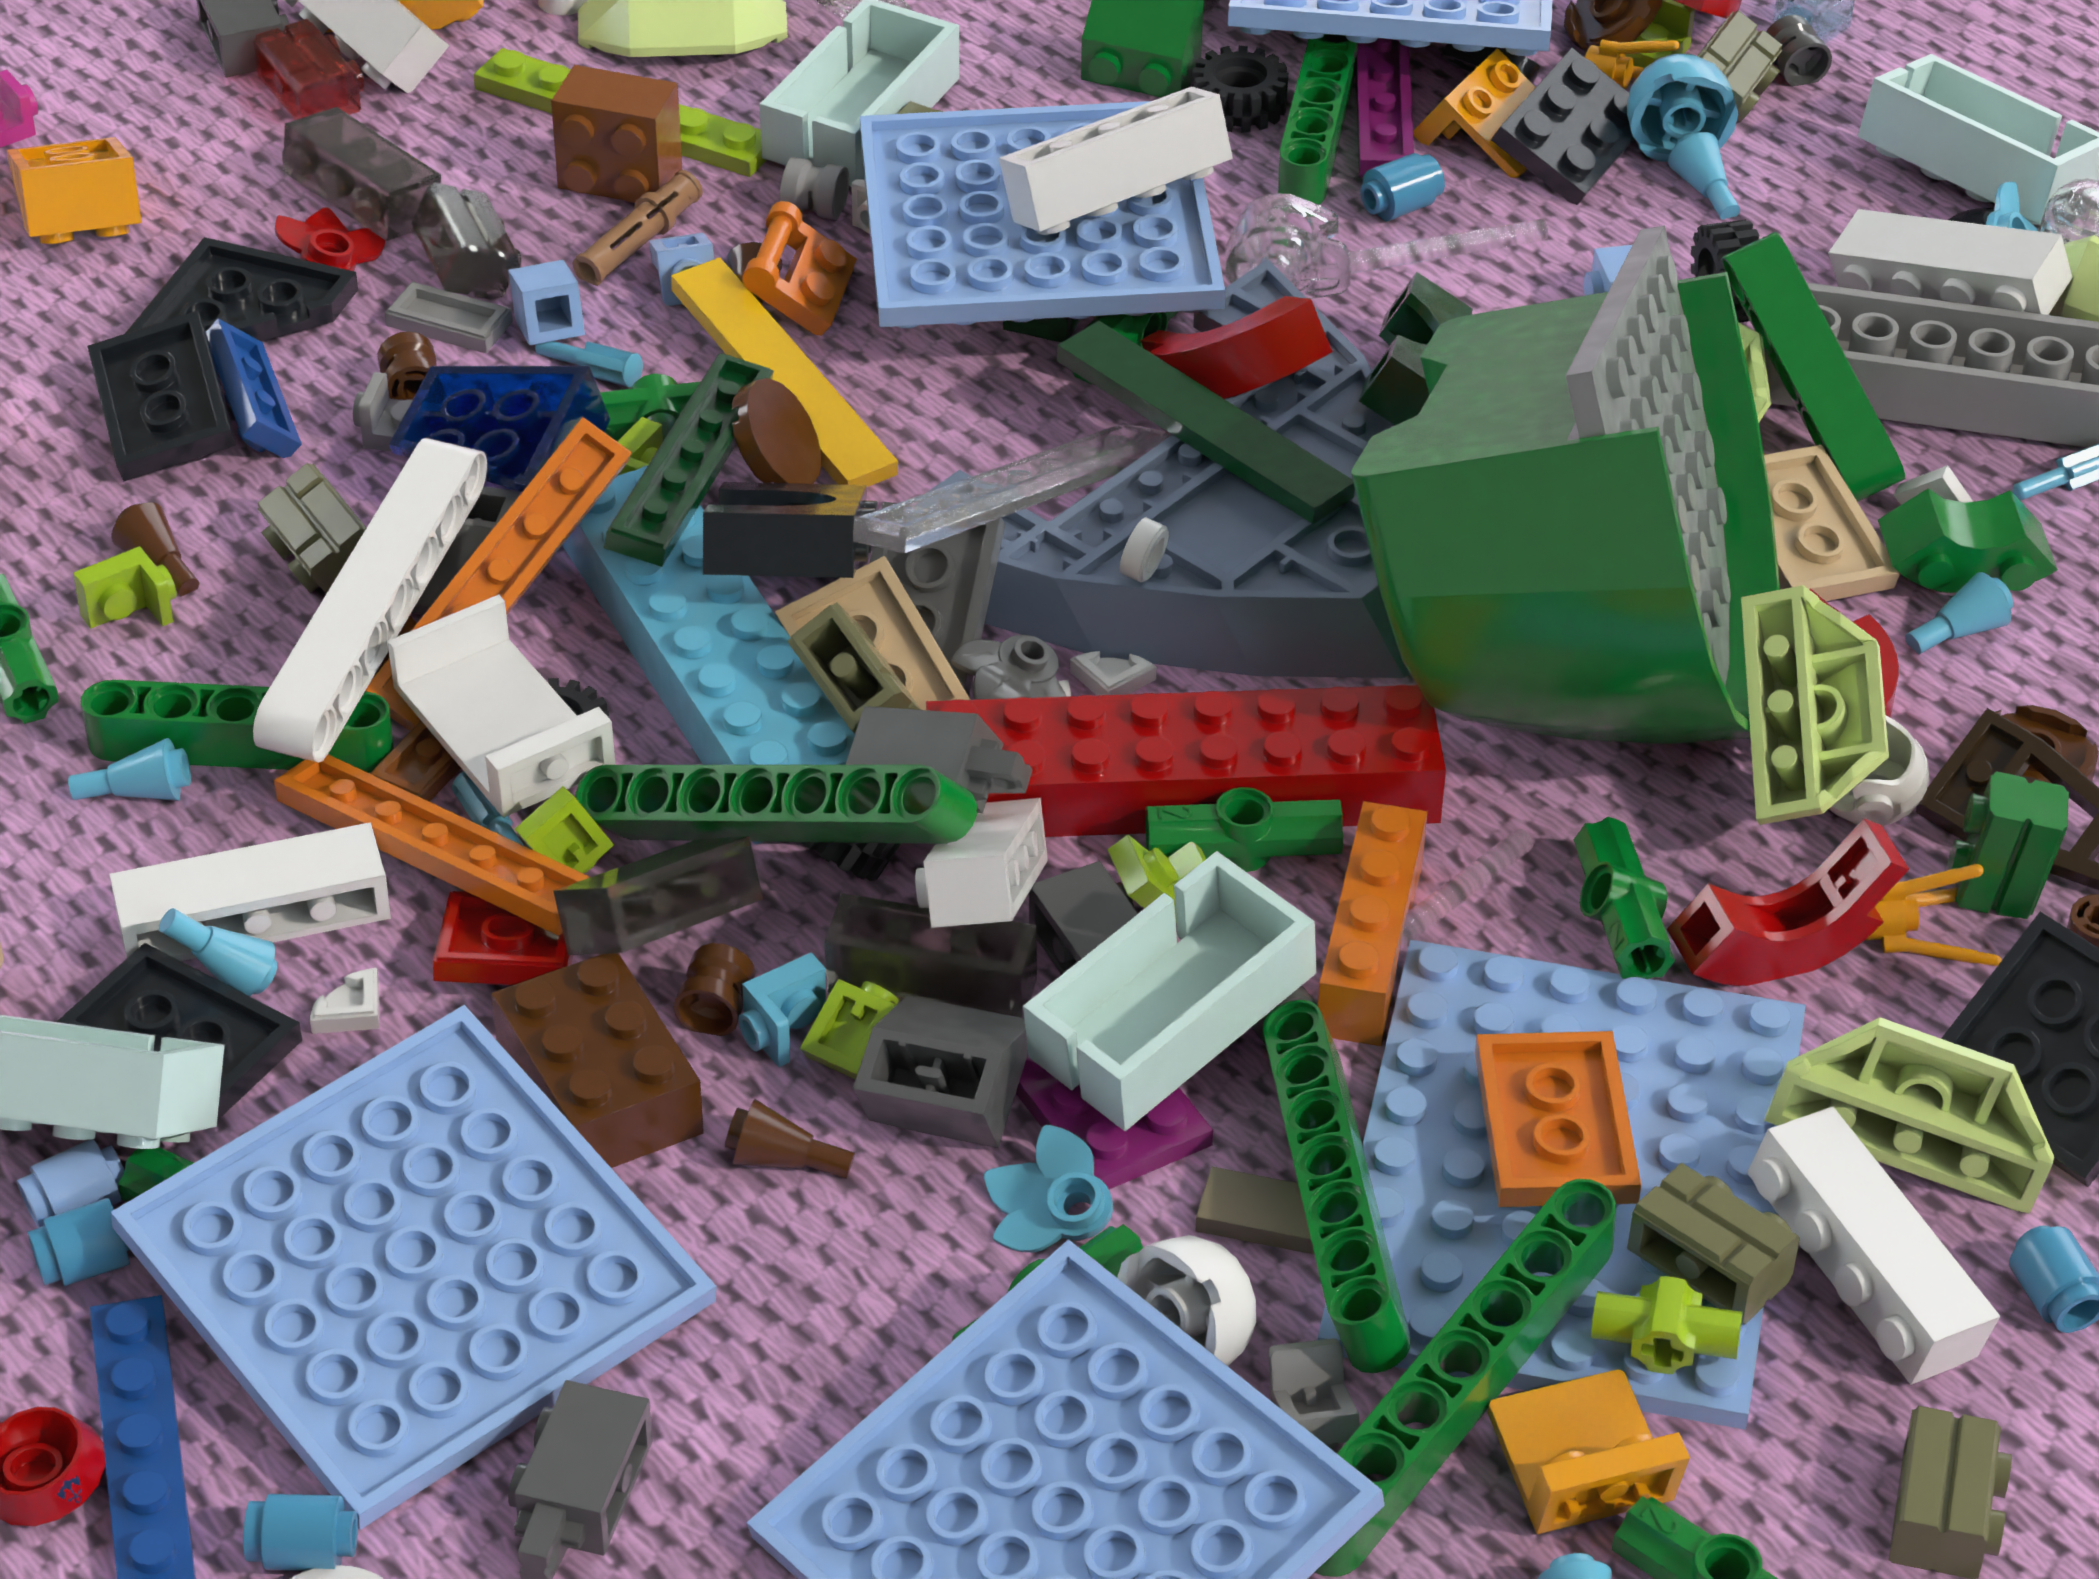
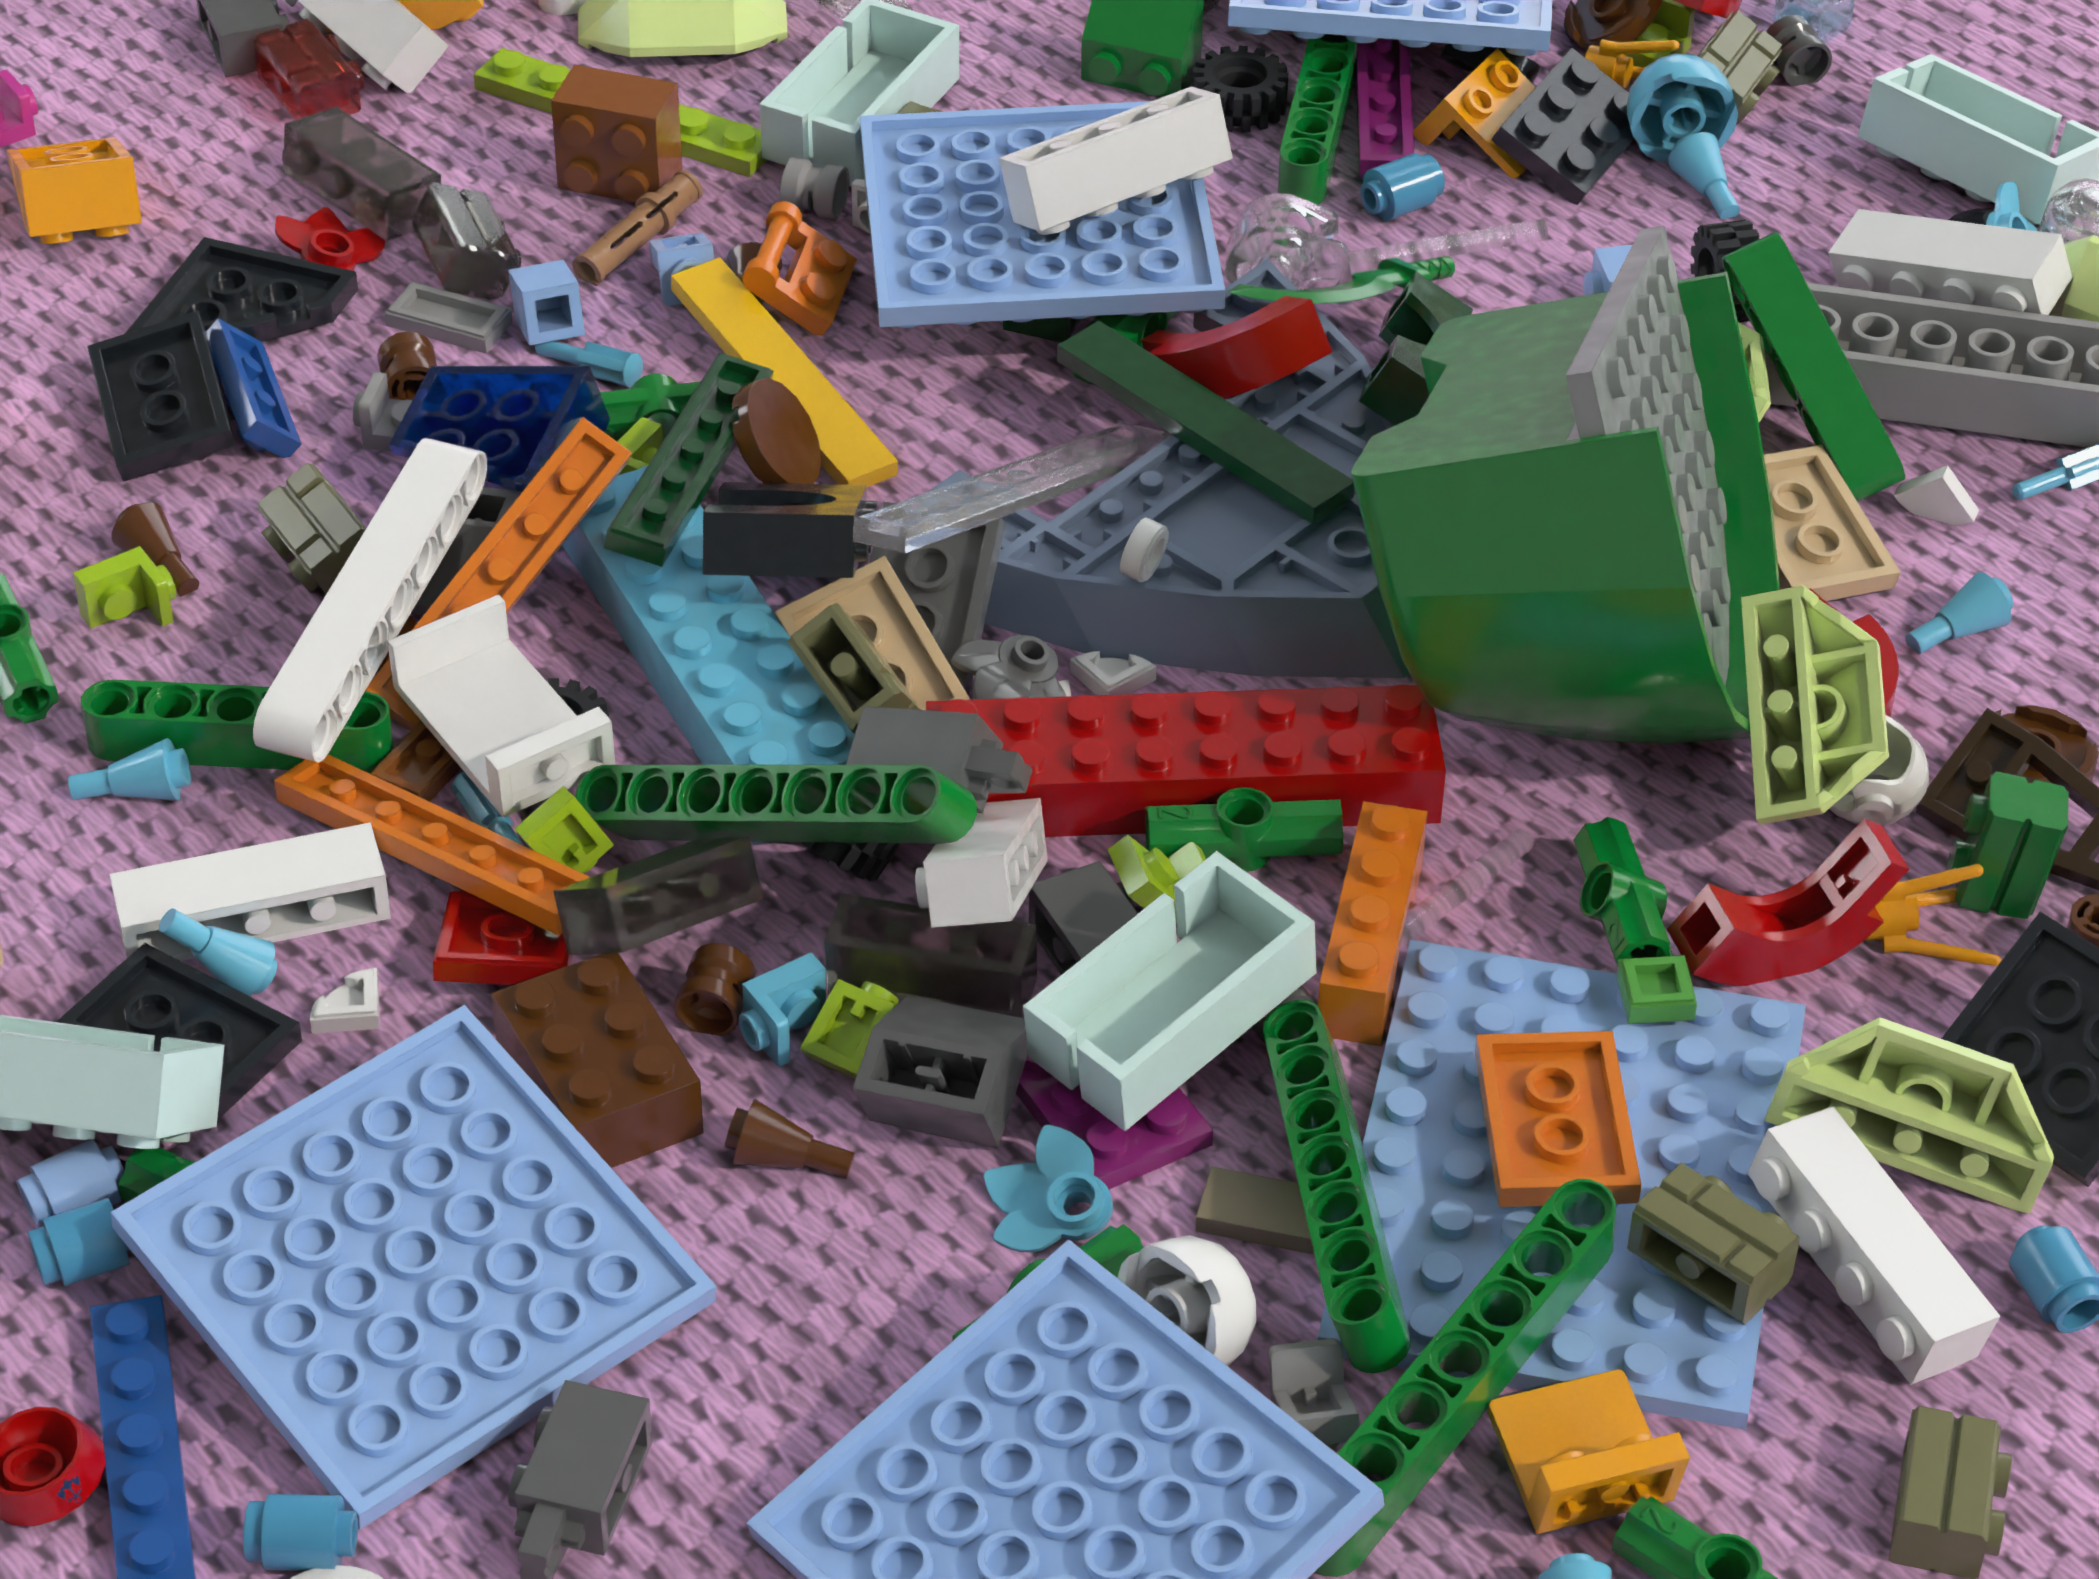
(1364, 285): none -> green sword
(1656, 989): none -> bright green tile
(1666, 1325): lime axle -> none
(1950, 541): green brick -> none

